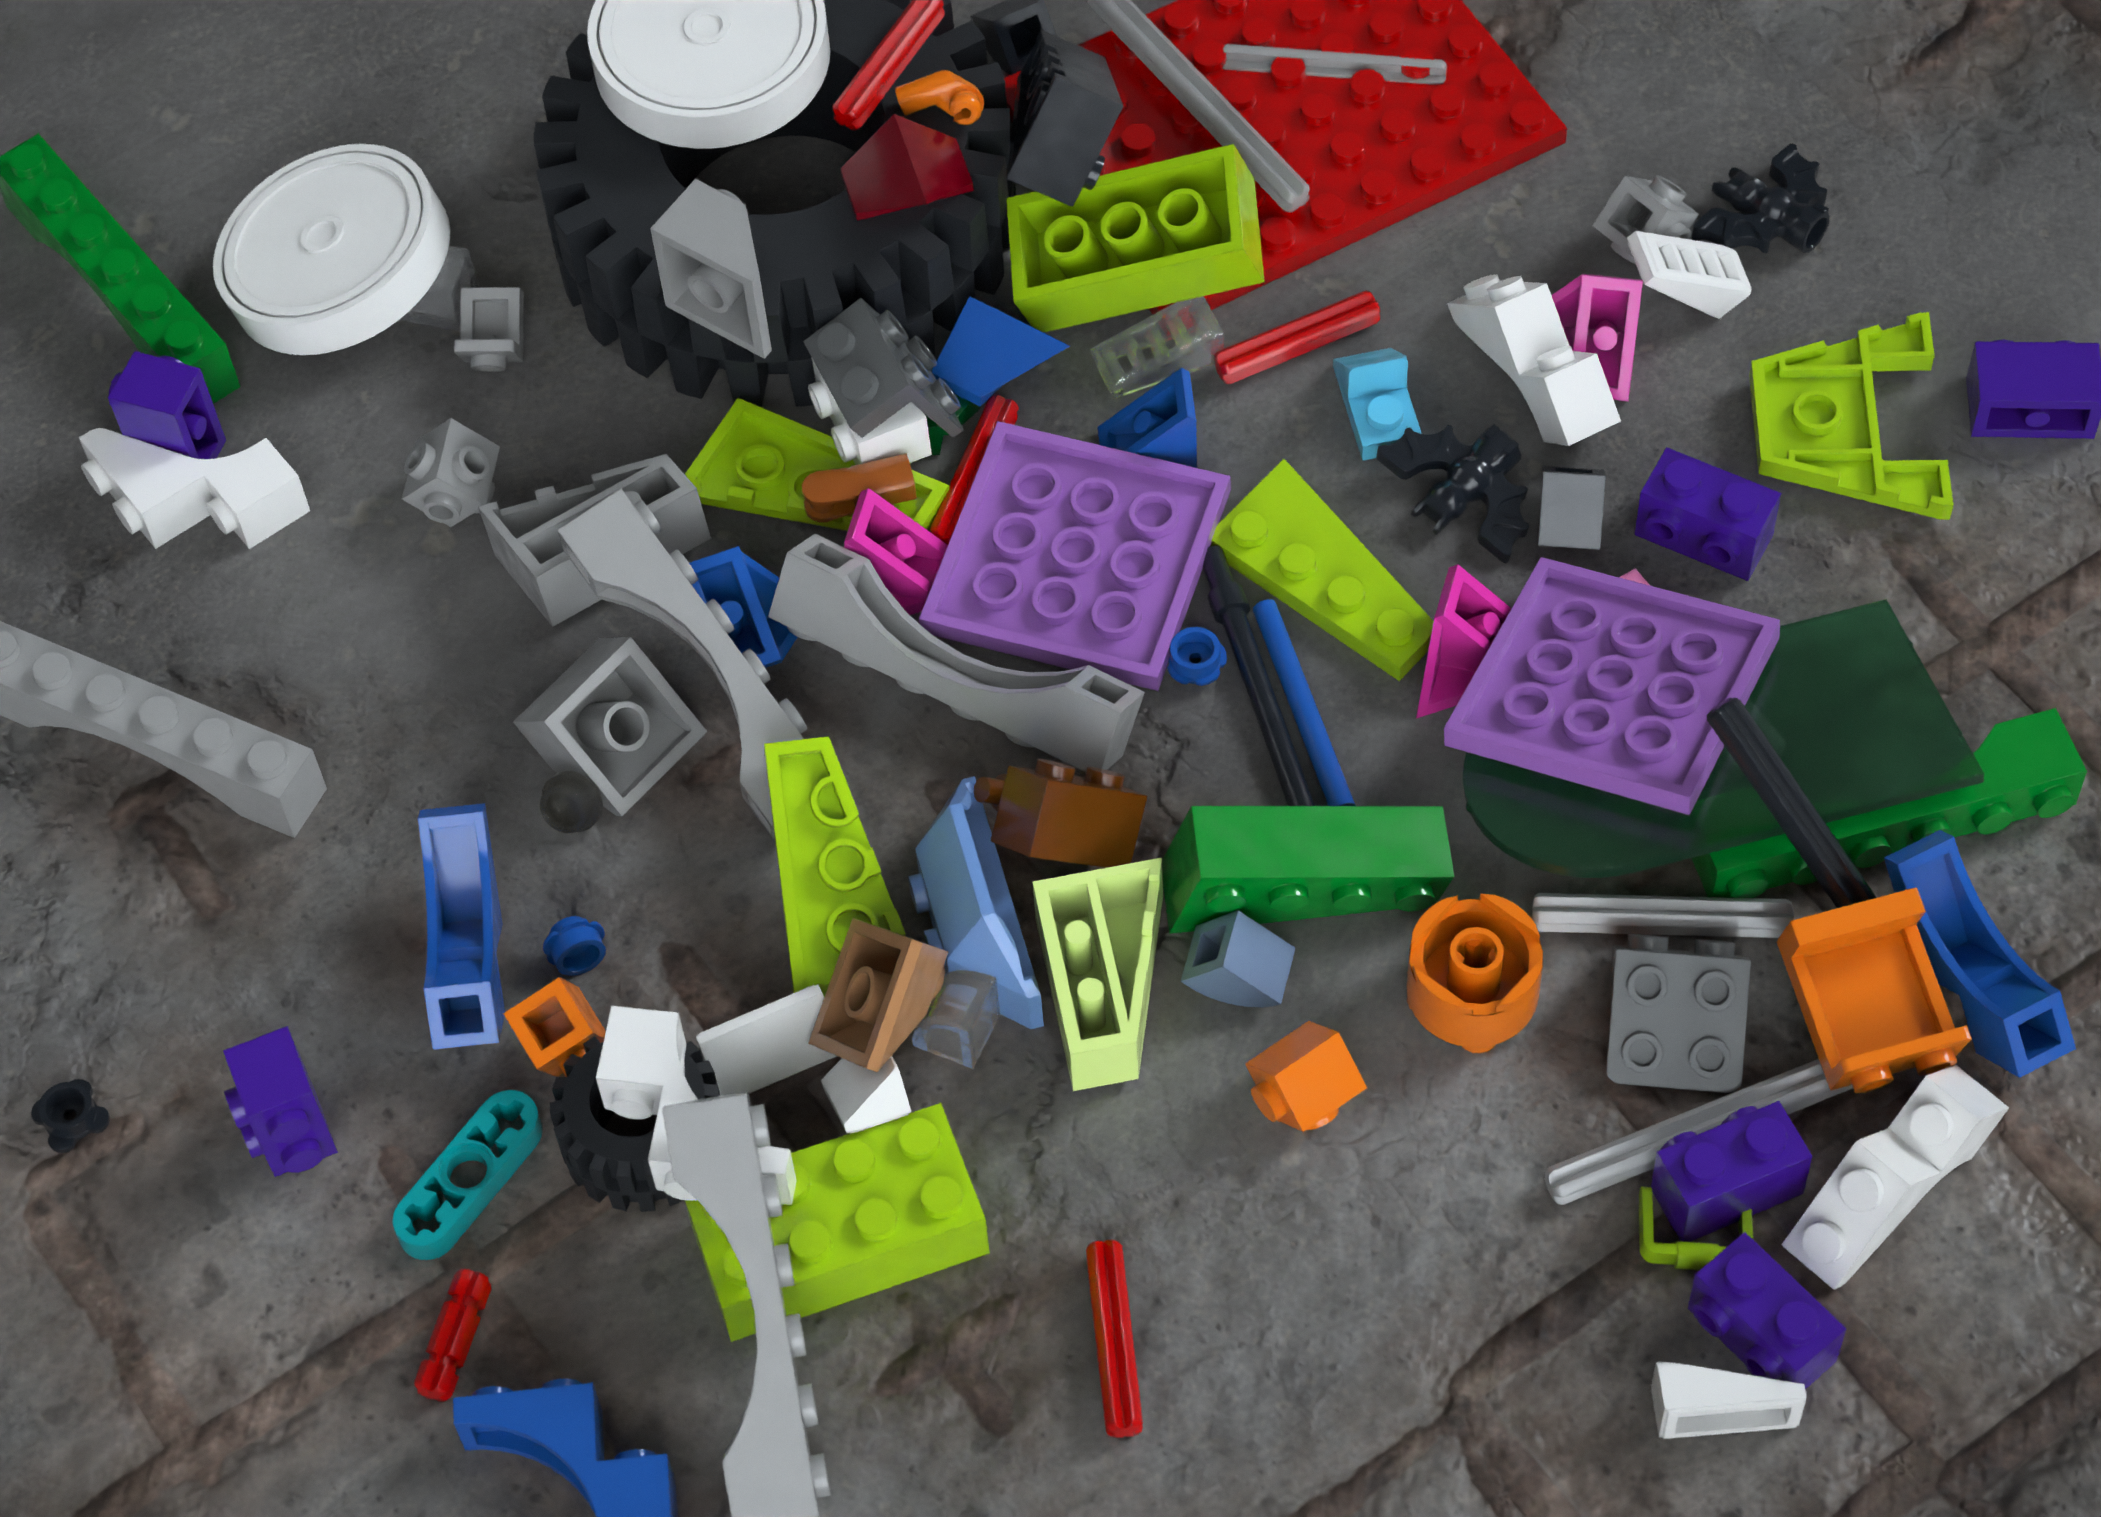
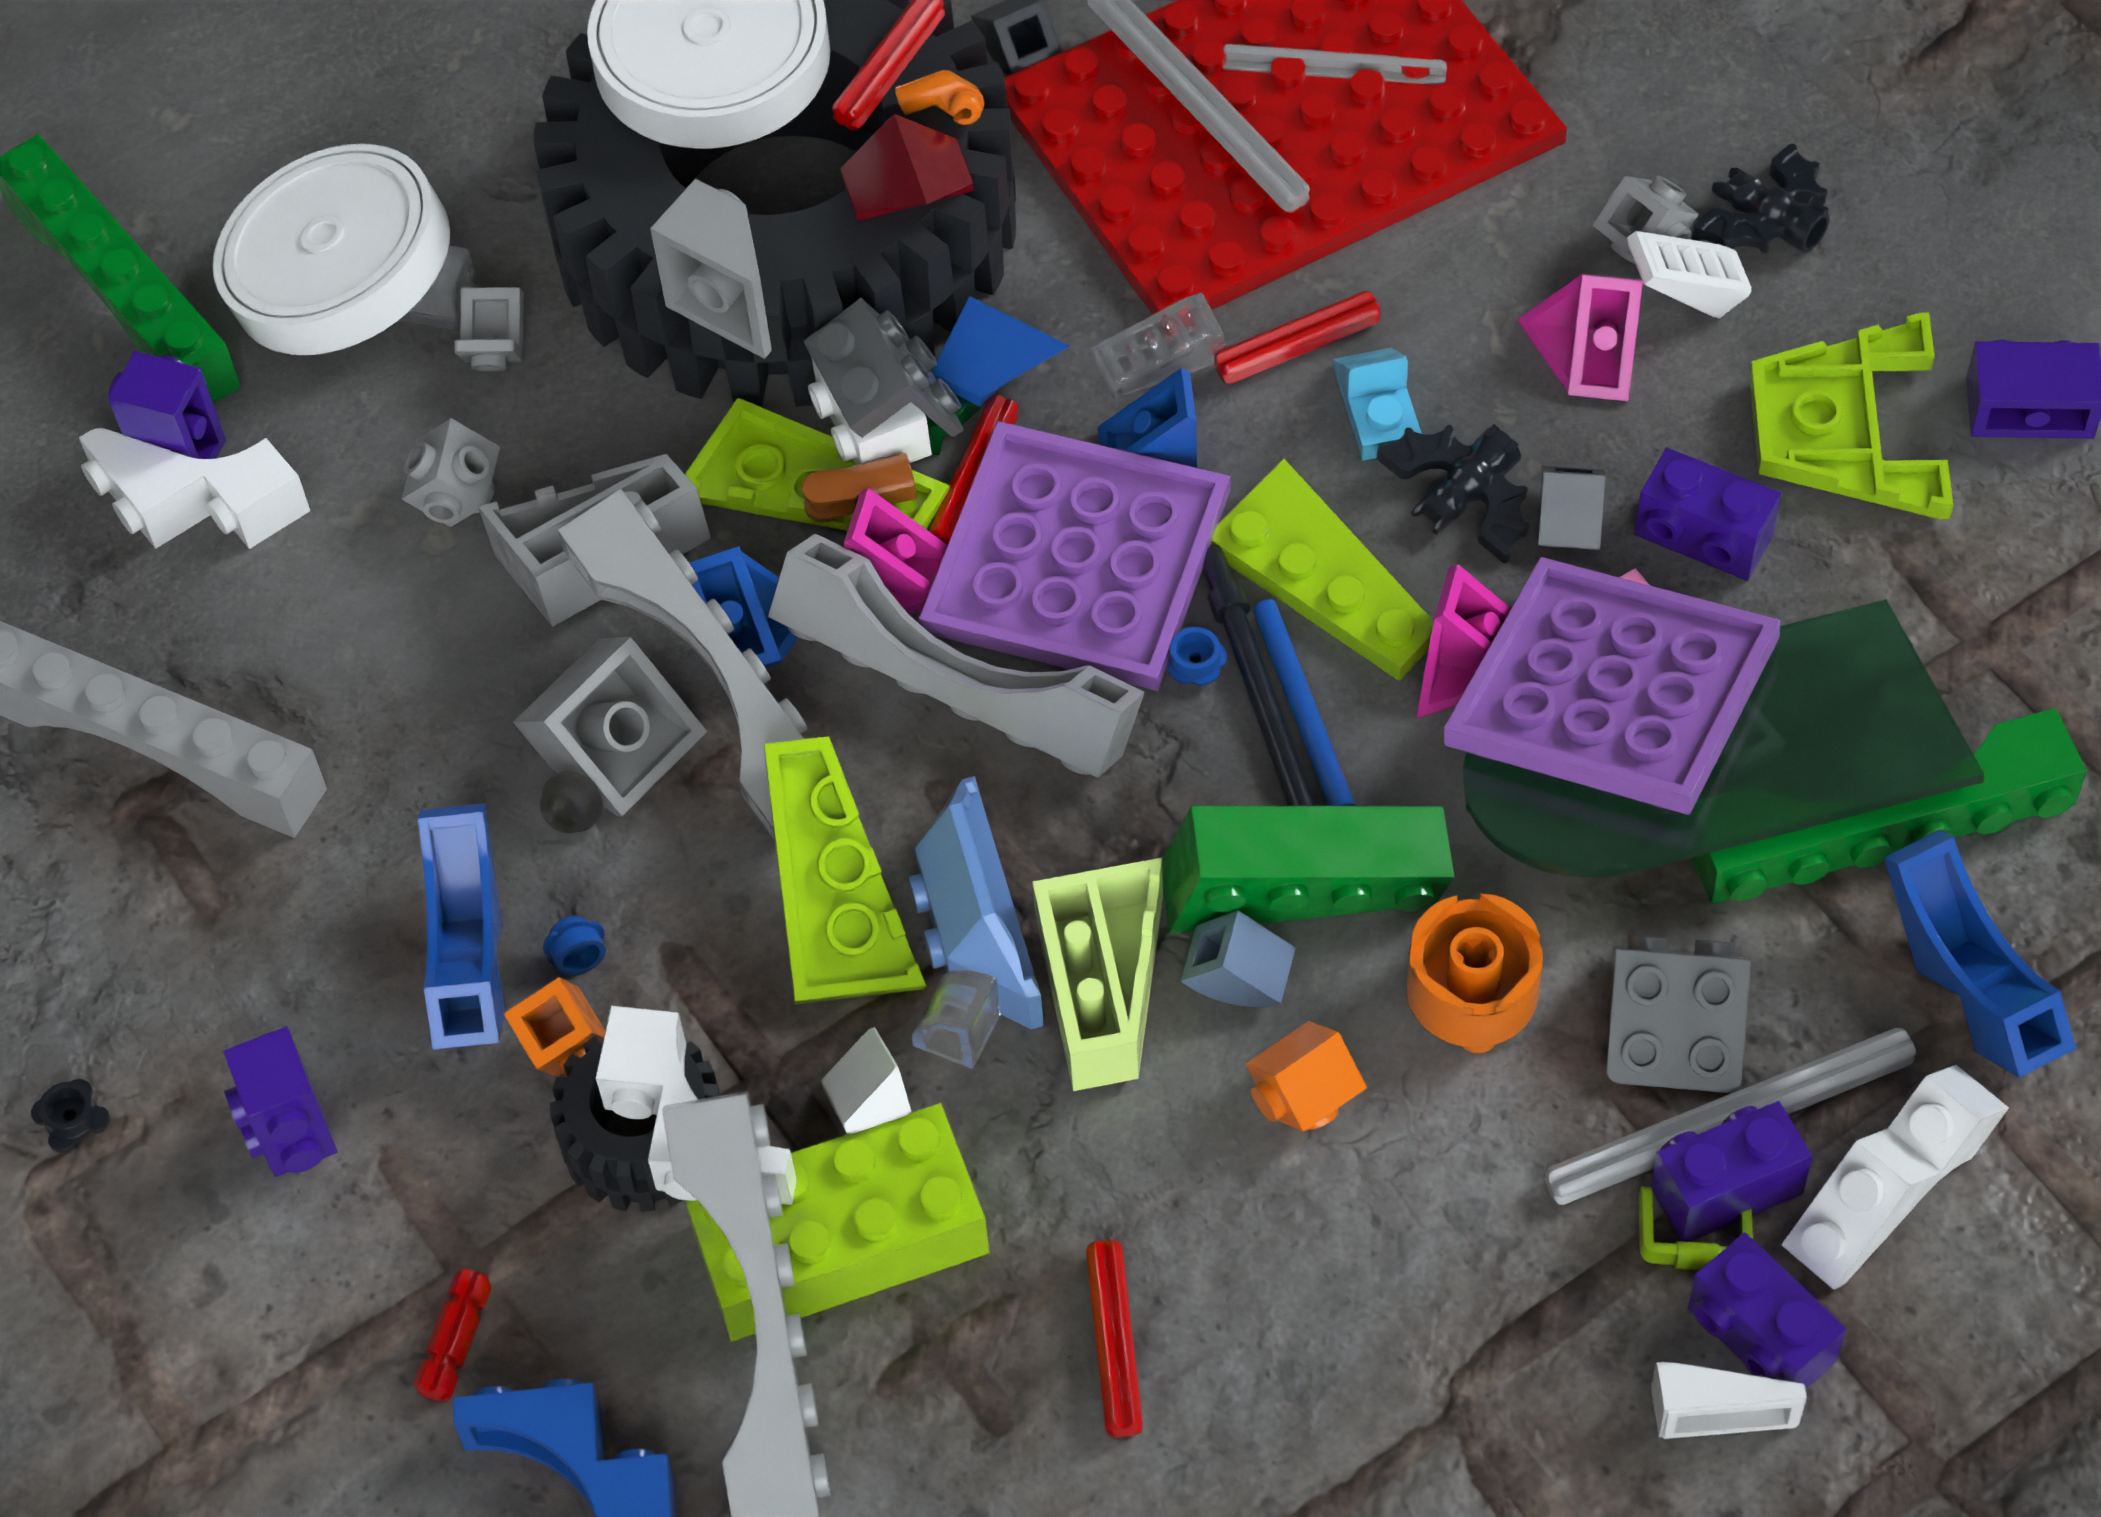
(466, 1146): teal beam -> none
(765, 1043): white slope -> none
(877, 994): medium nougat slope -> none
(1061, 119): black wedge -> none
(1064, 815): reddish brown brick -> none
(1136, 240): lime brick -> none
(1525, 337): white arch -> none
(1661, 915): light grey axle -> none
(1788, 803): black axle -> none
(1870, 992): orange panel -> none

